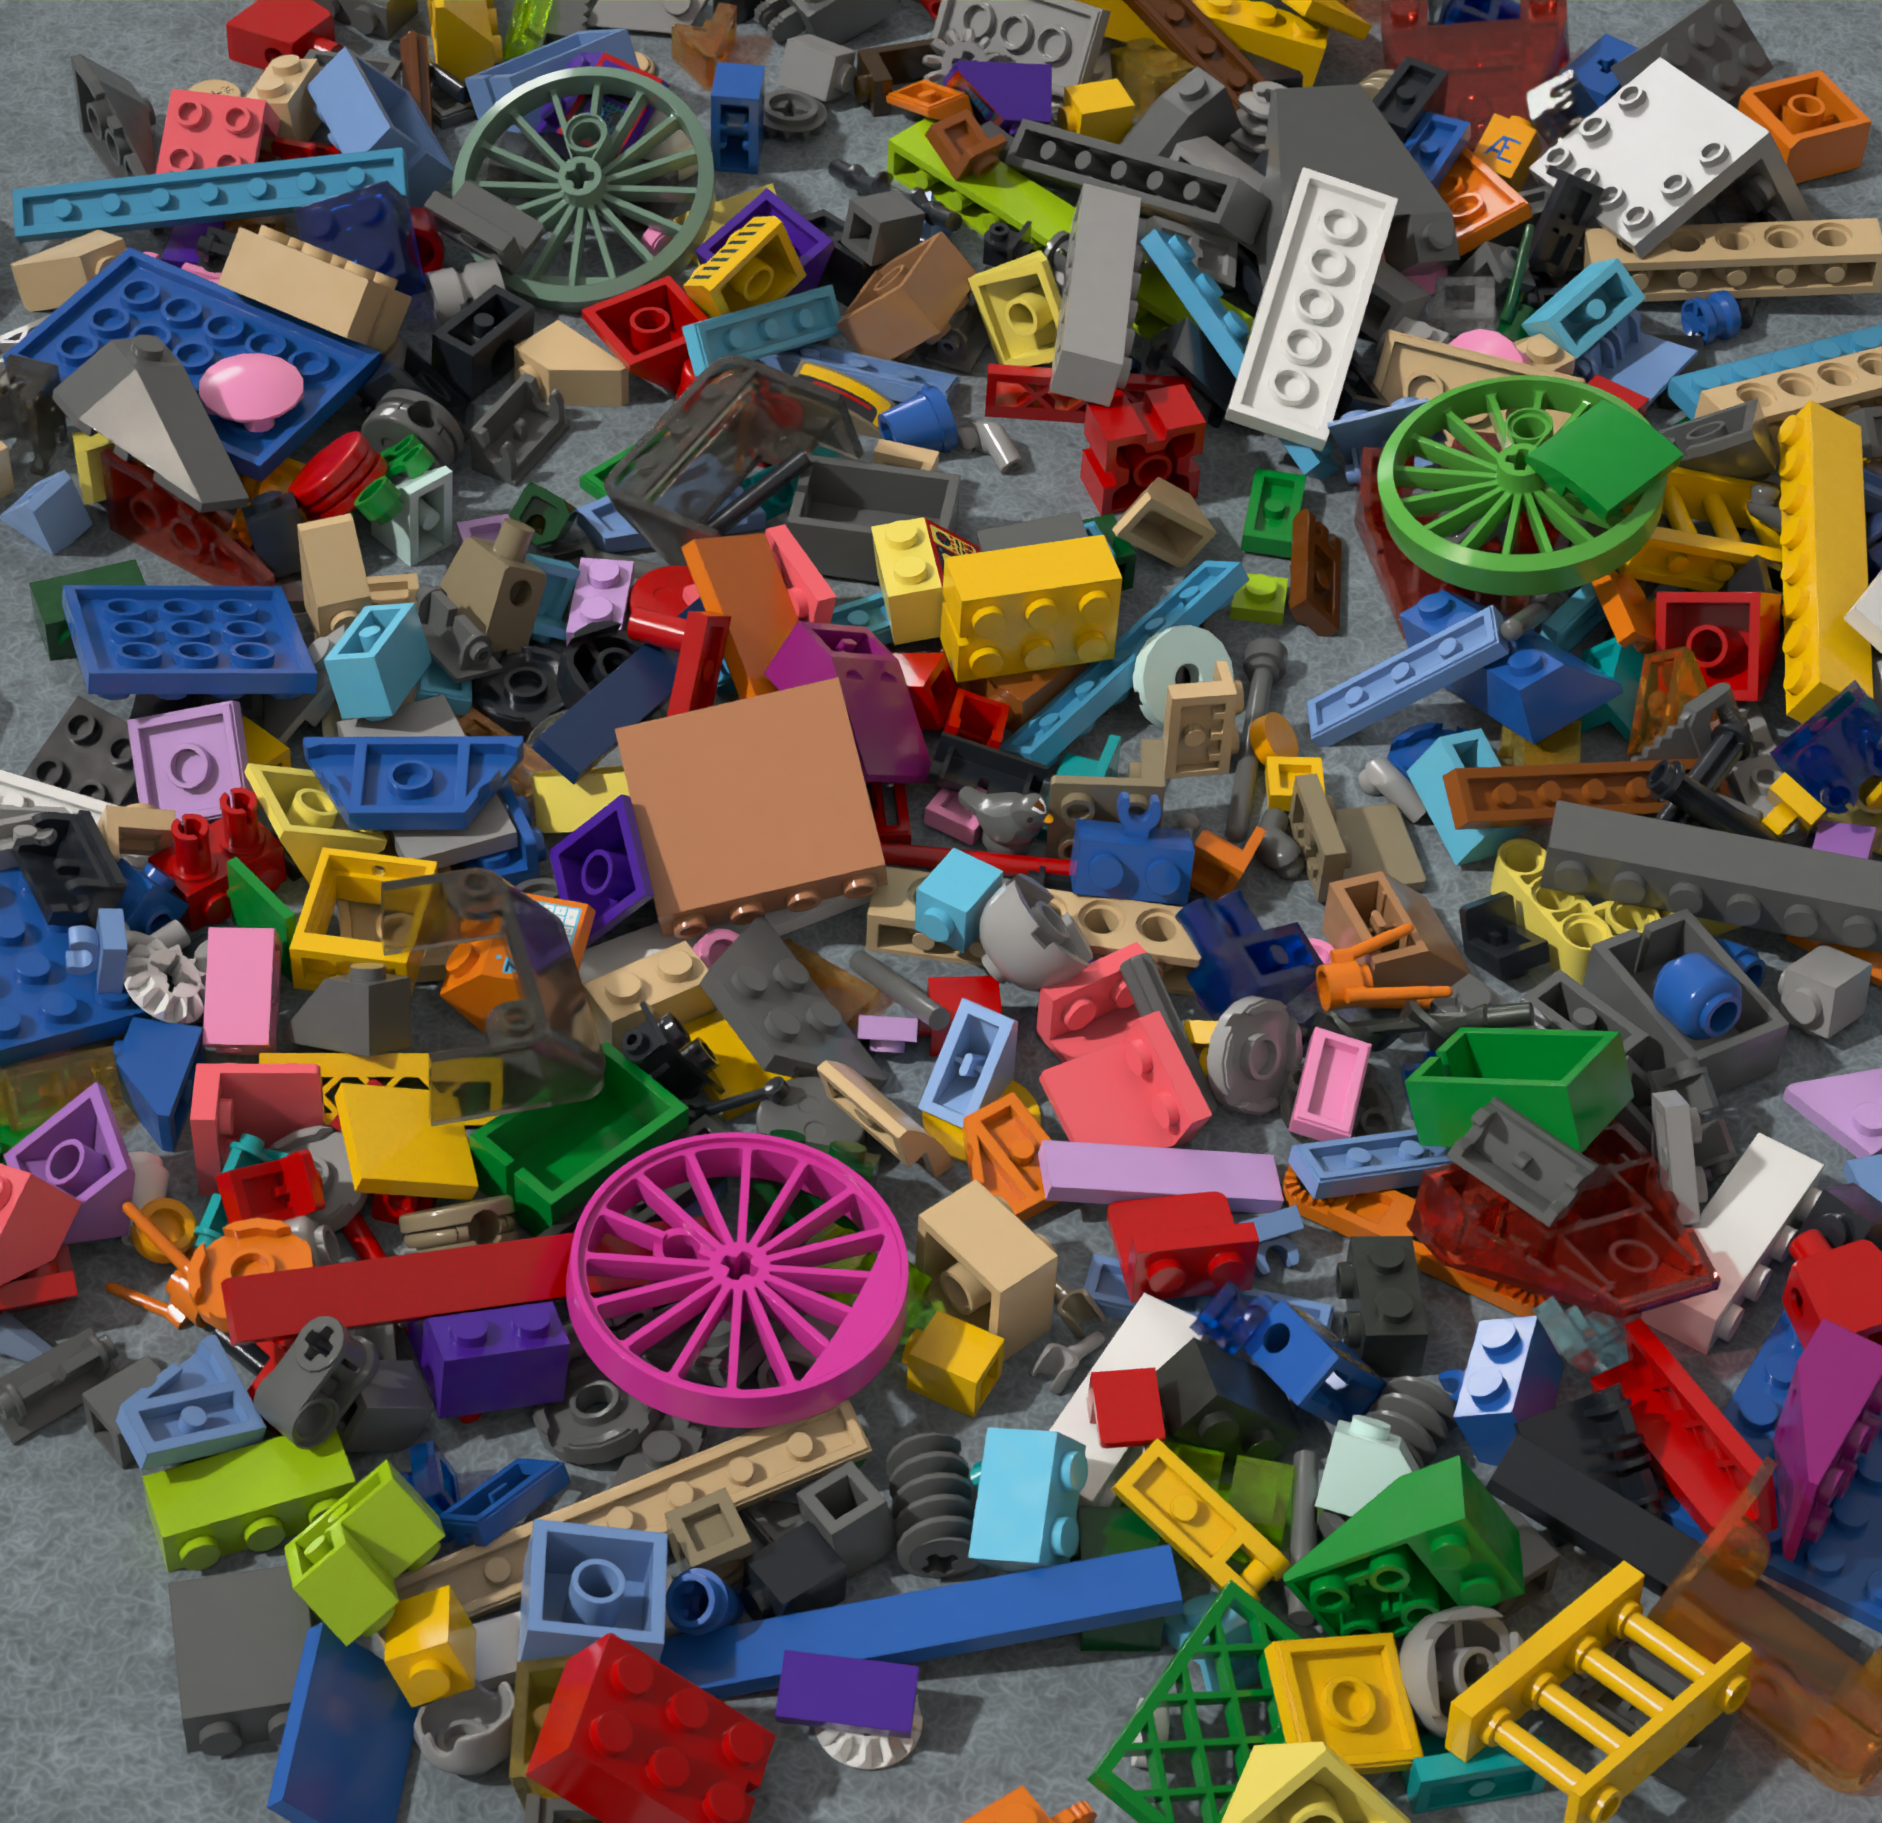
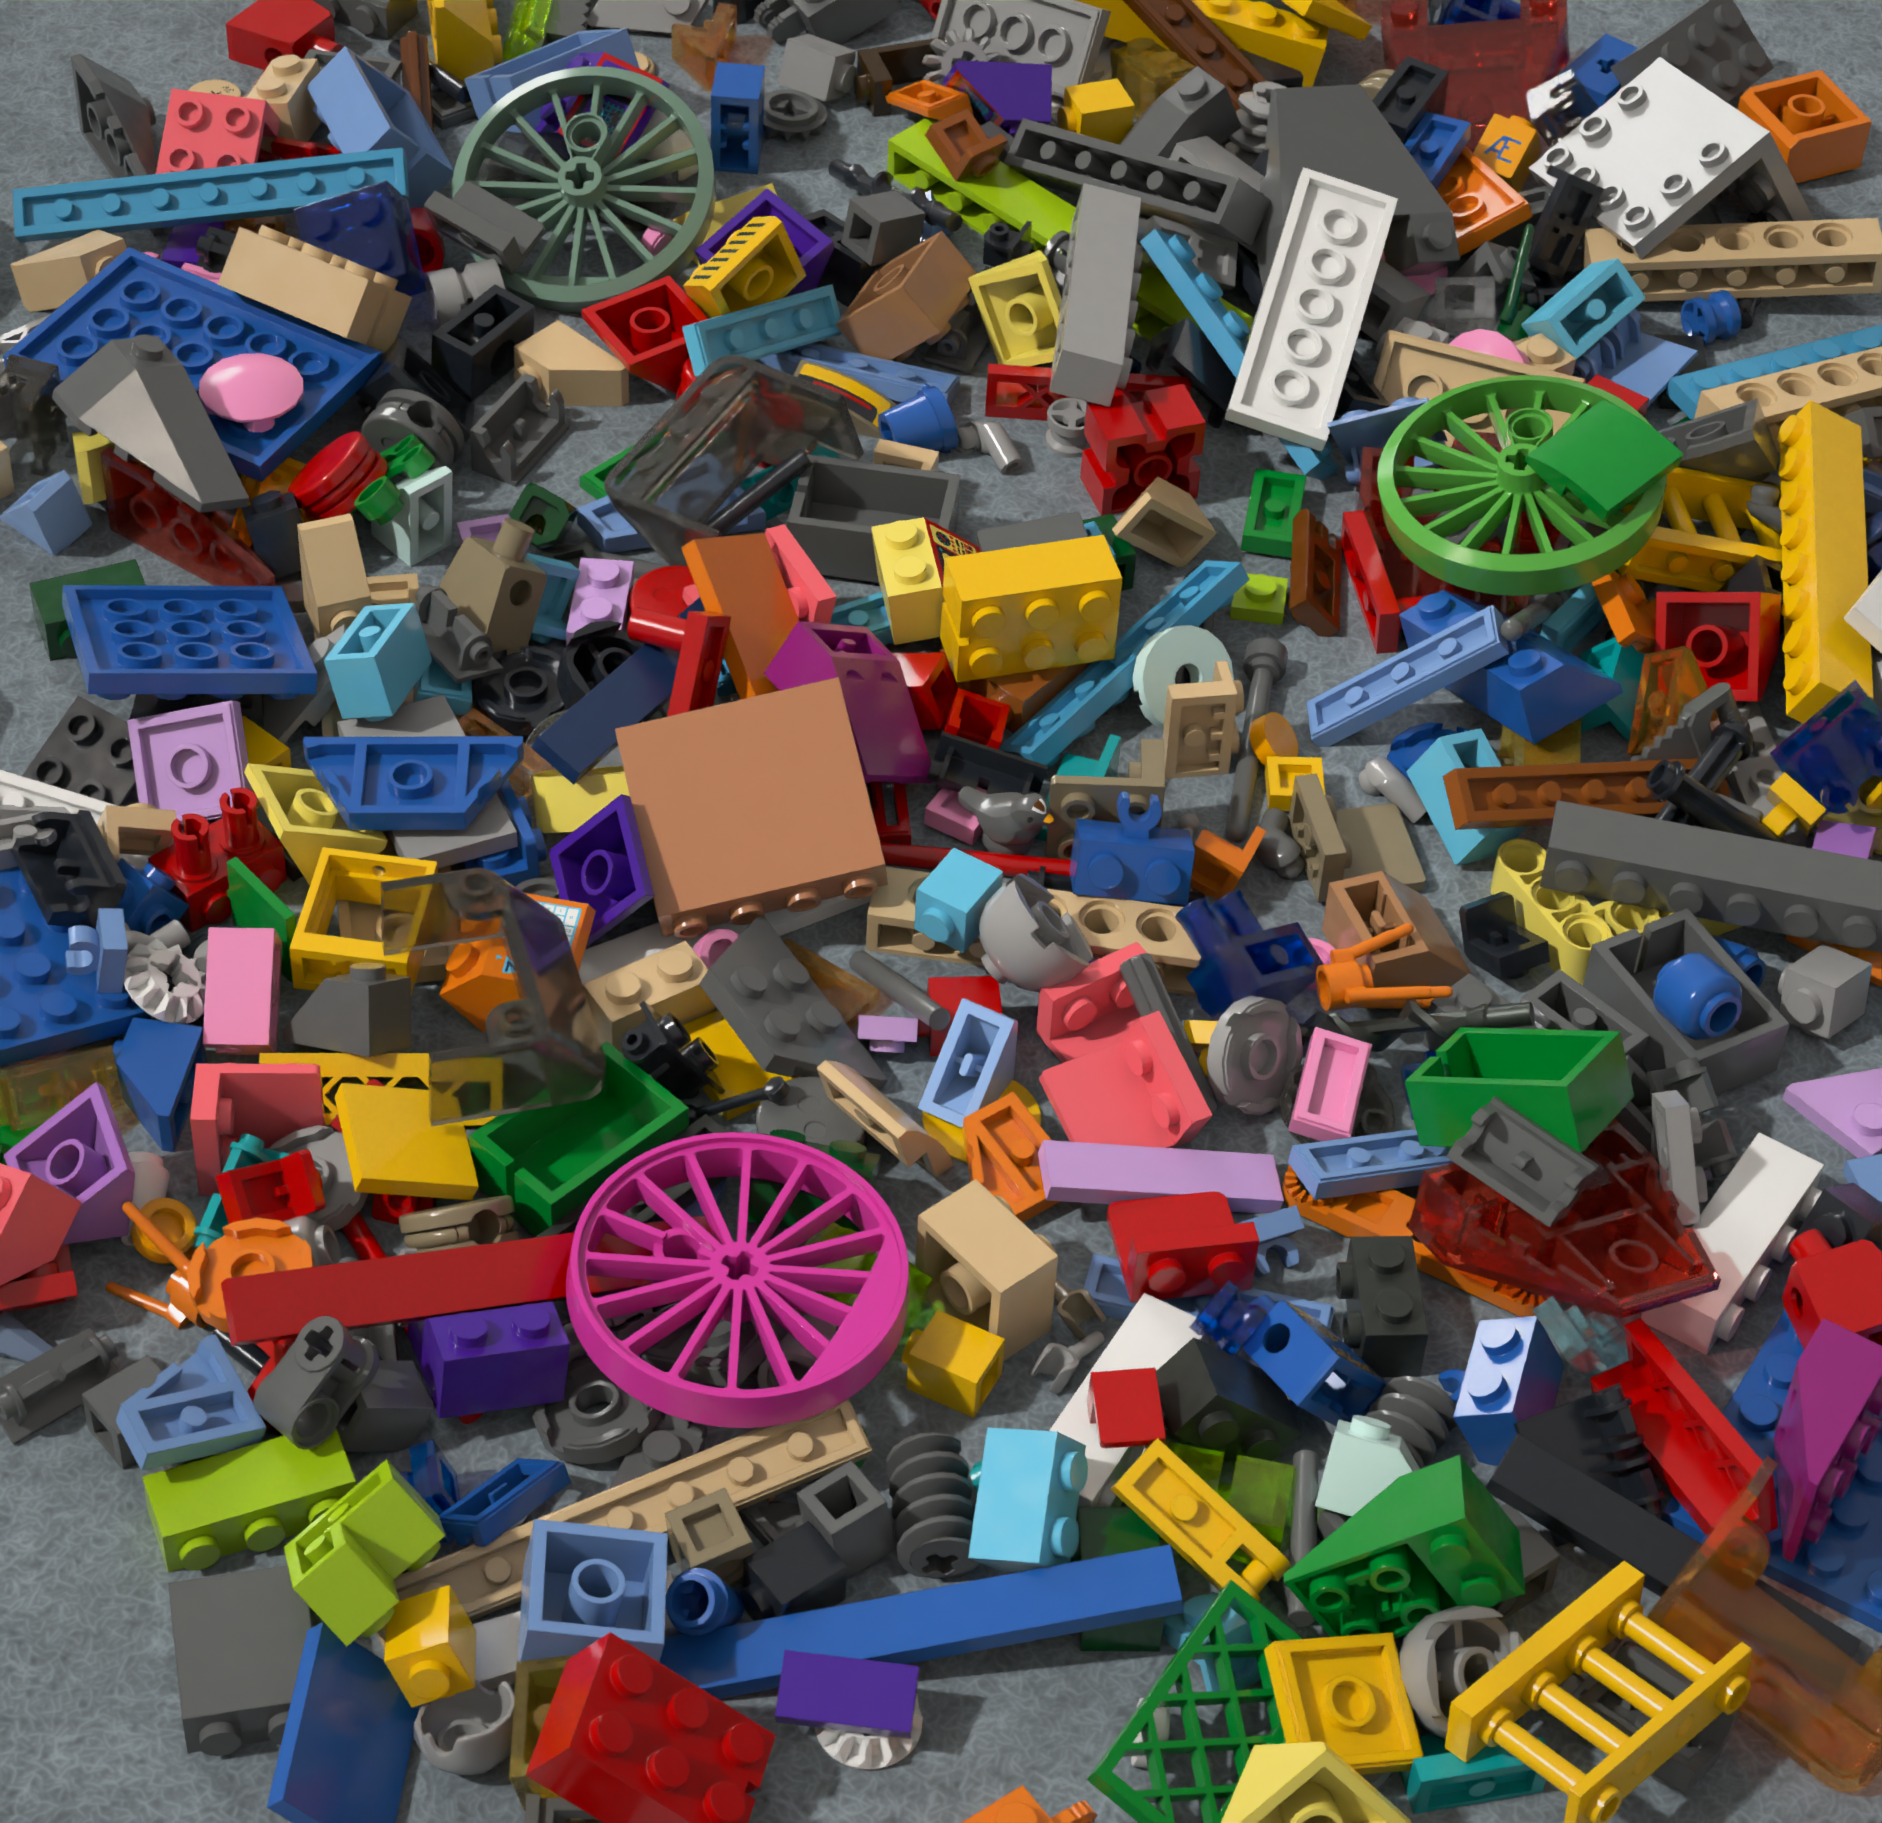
(1066, 427): none -> light grey wheel
(1372, 584): none -> red piece

